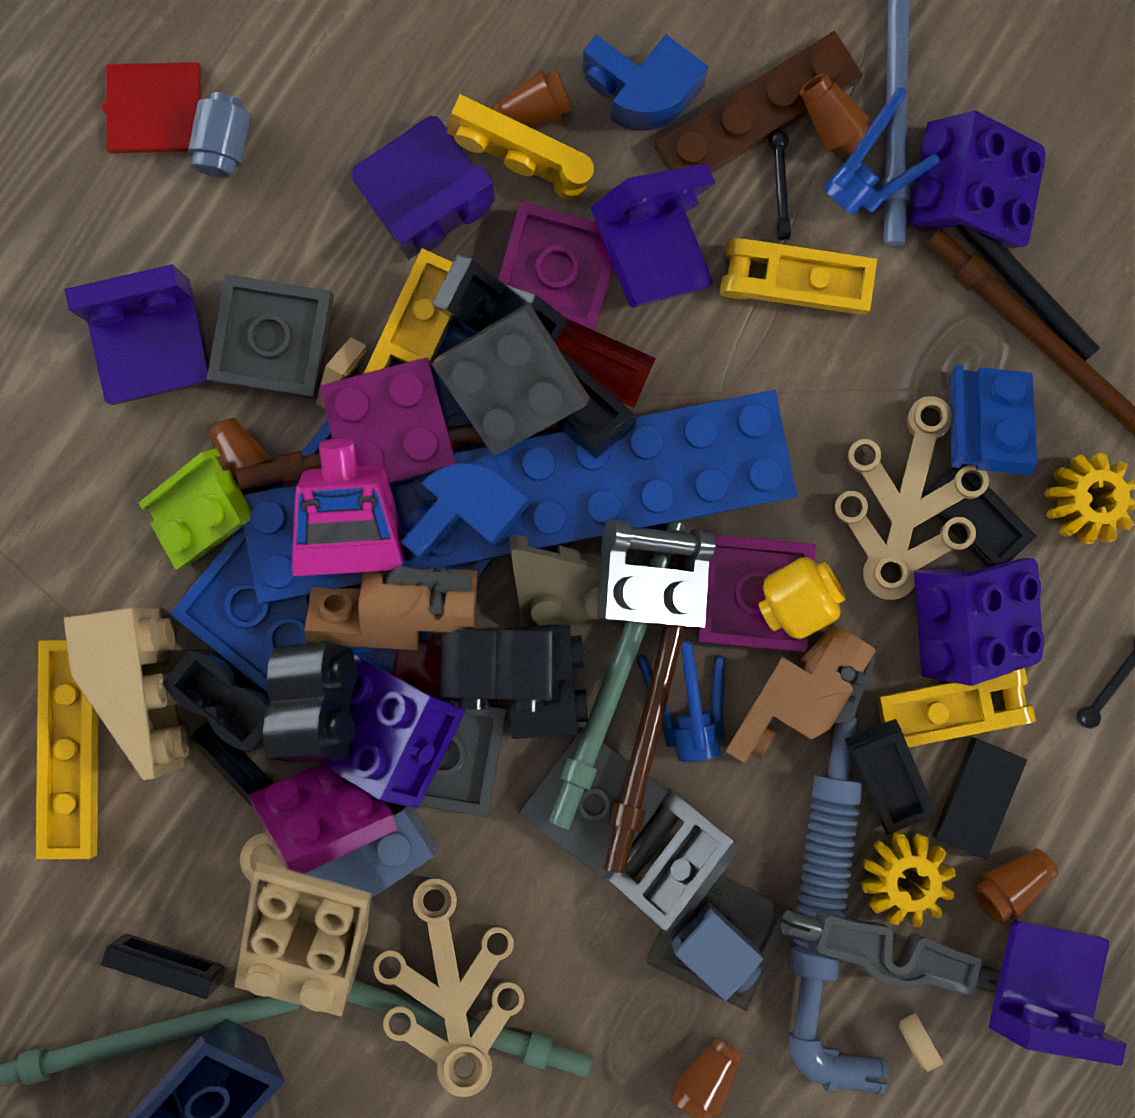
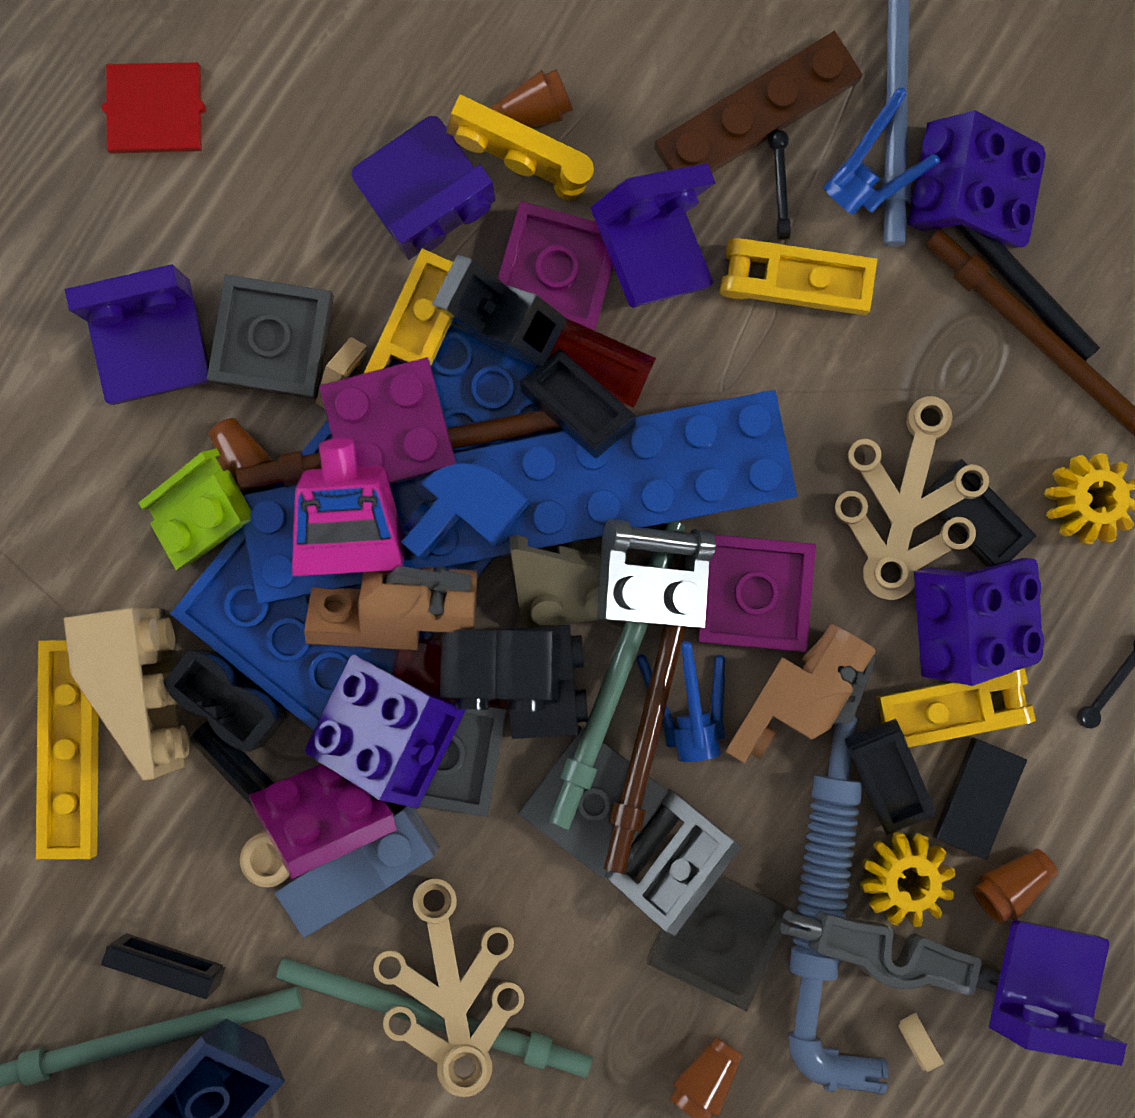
(219, 135): sand blue brick -> none
(302, 939): tan slope -> none
(309, 702): black brick -> none
(511, 380): dark grey plate -> none
(646, 94): blue brick -> none
(718, 952): sand blue brick -> none
(801, 598): yellow head -> none
(834, 115): dark orange cone -> none
(993, 420): blue plate -> none

